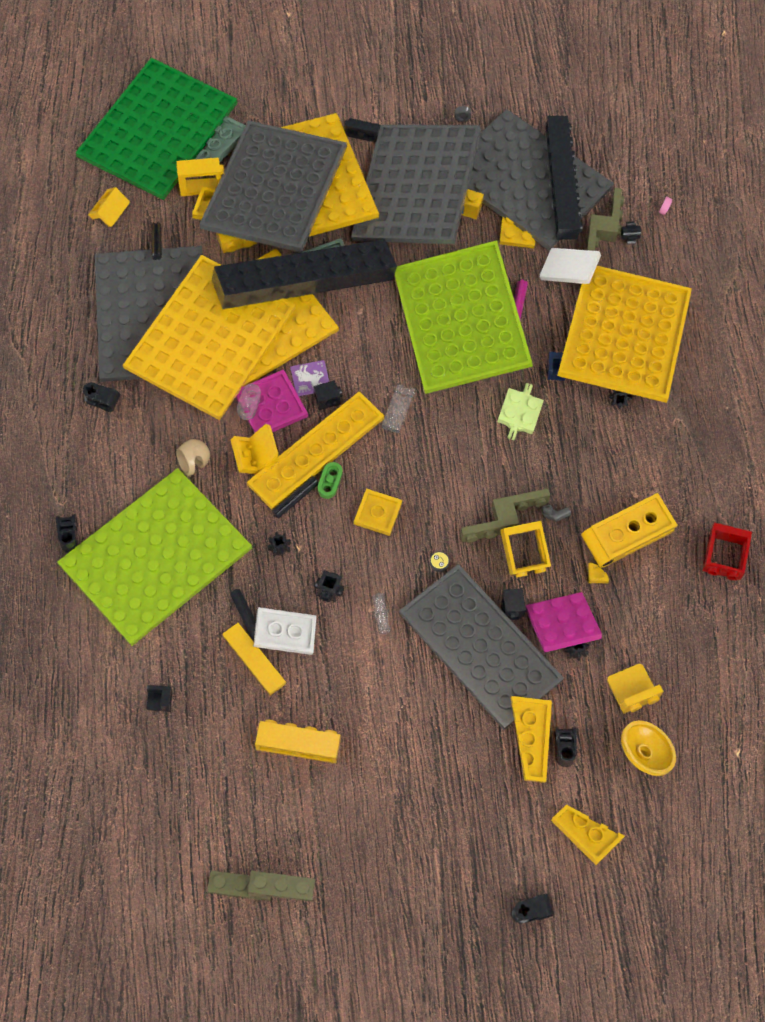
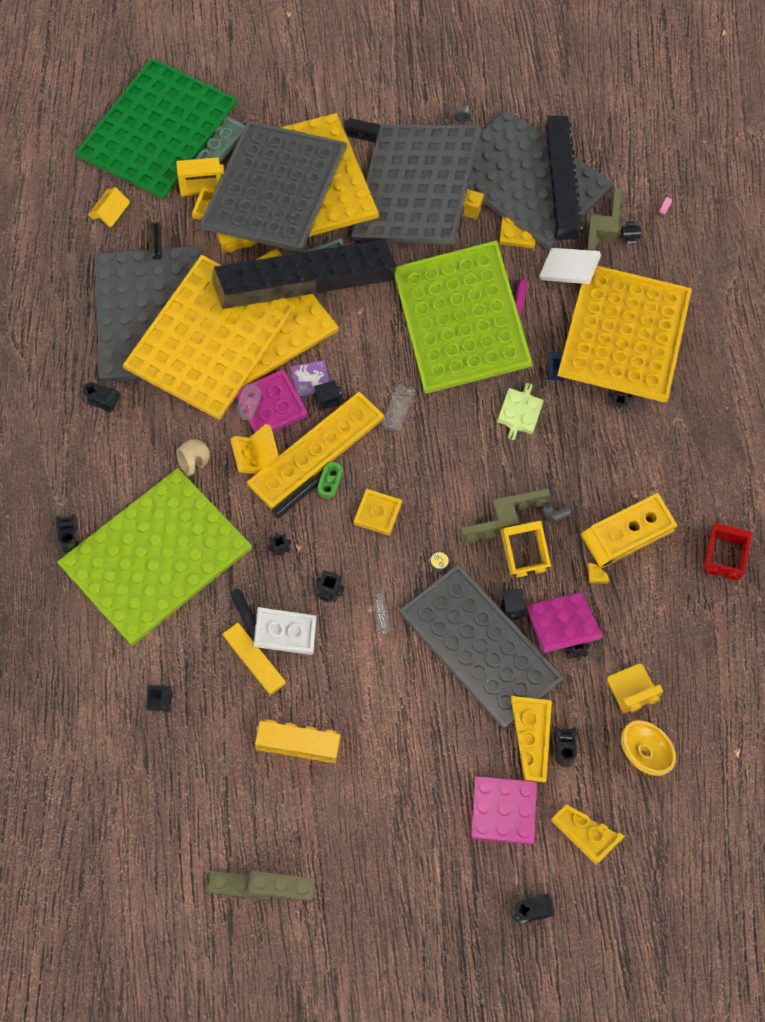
(504, 810): none -> dark pink plate

